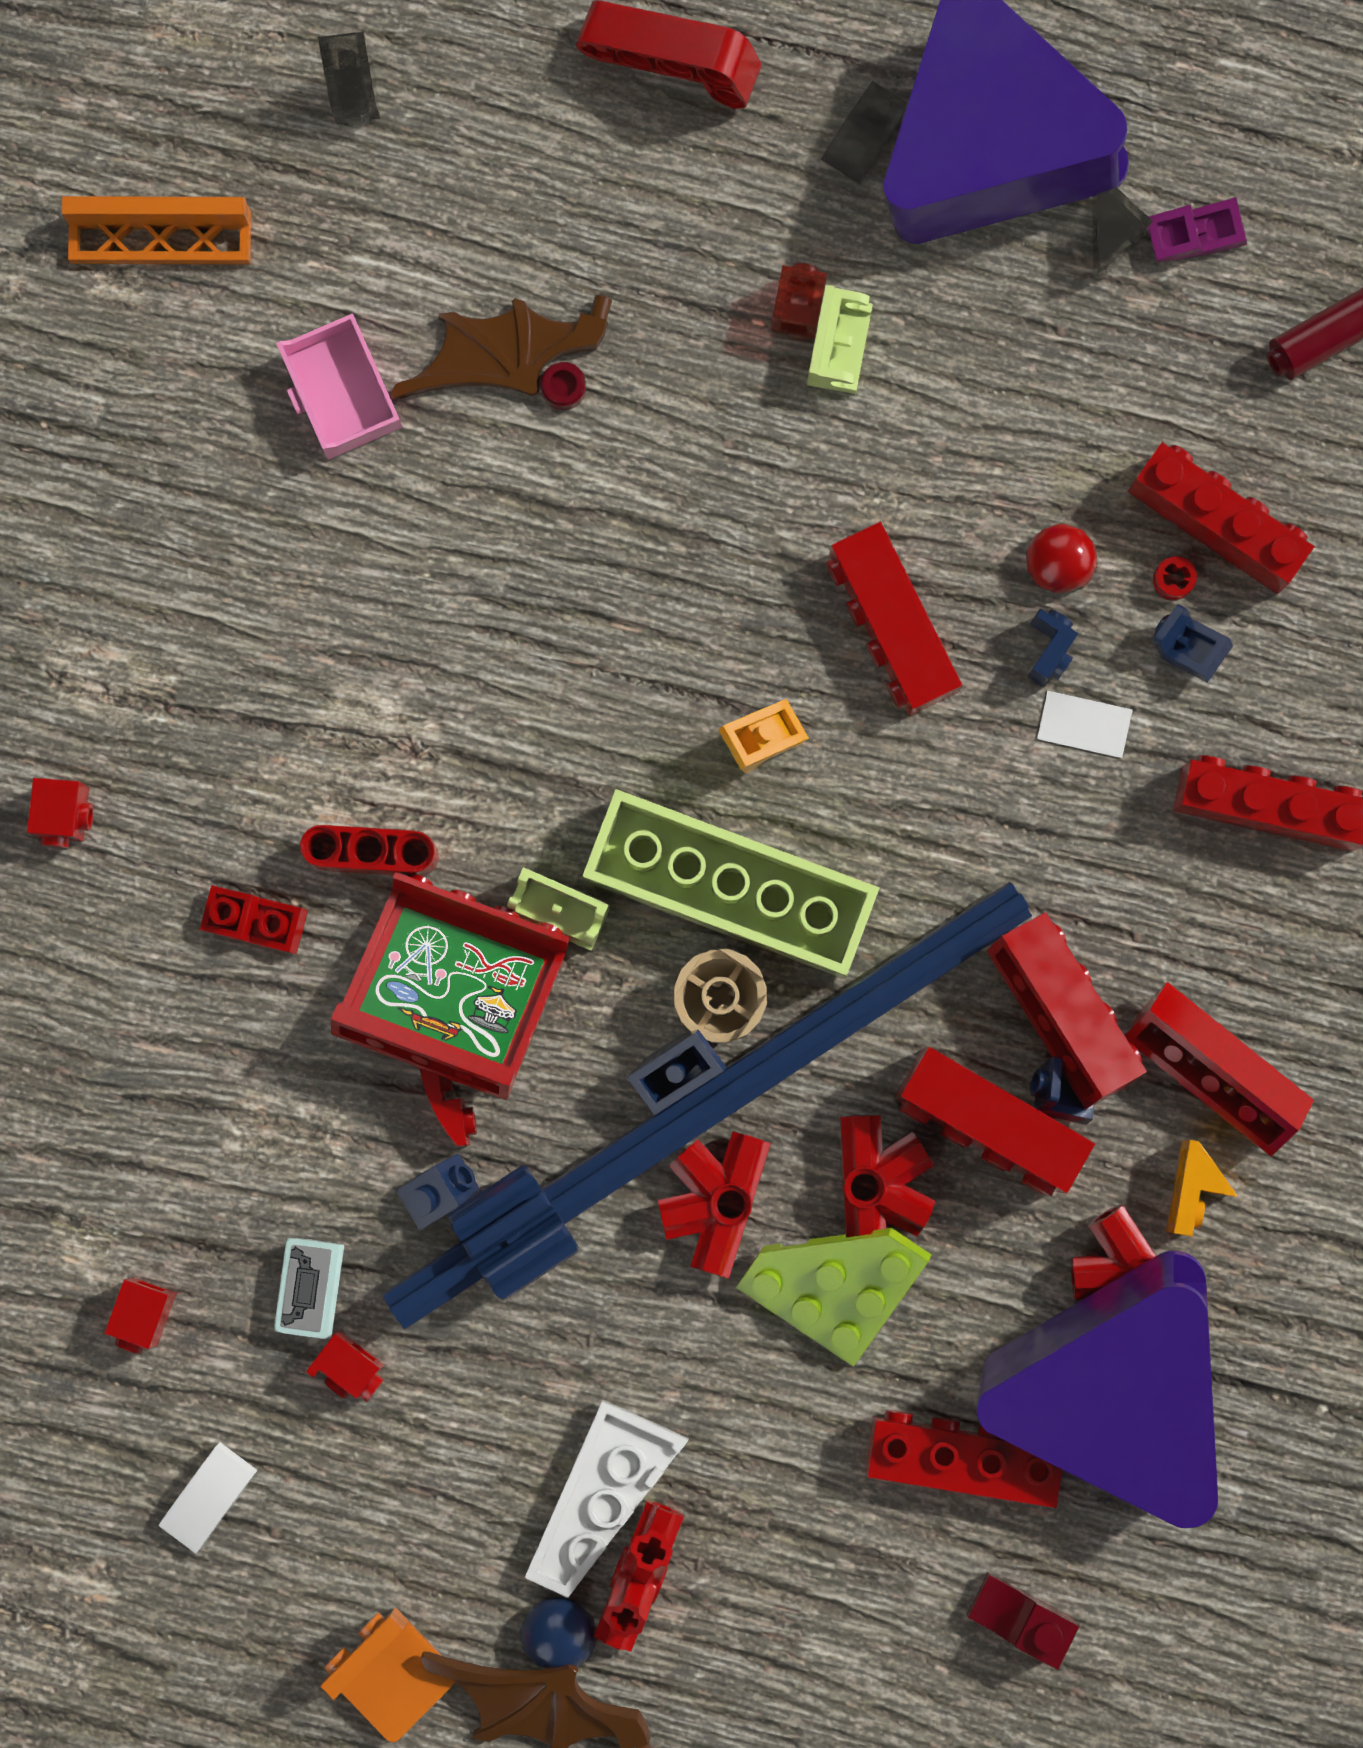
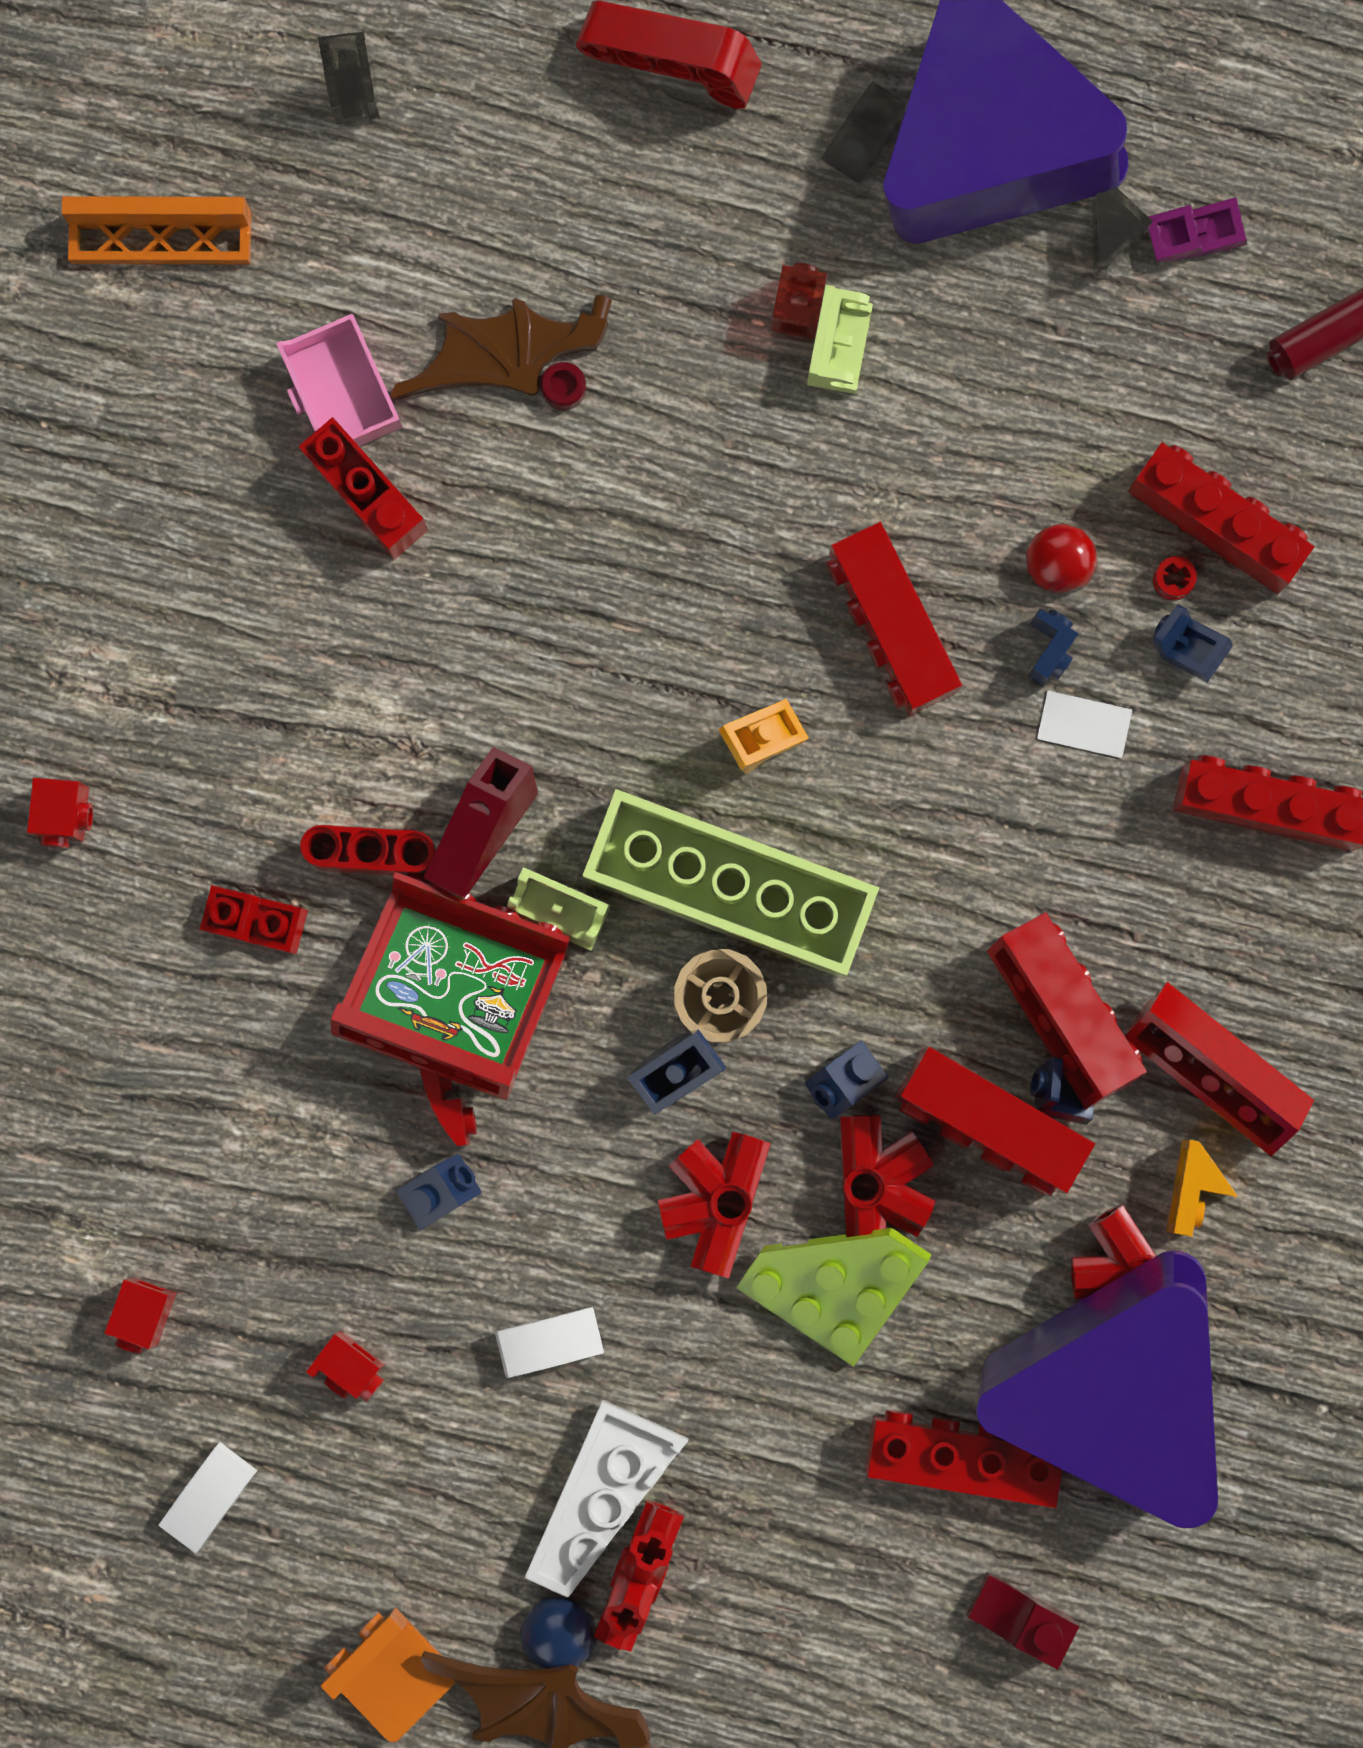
(308, 1288): slope -> none
(364, 488): none -> red slope
(482, 822): none -> dark red slope
(519, 1229): dark blue axle -> none
(549, 1342): none -> white slope
(846, 1080): none -> dark blue bracket

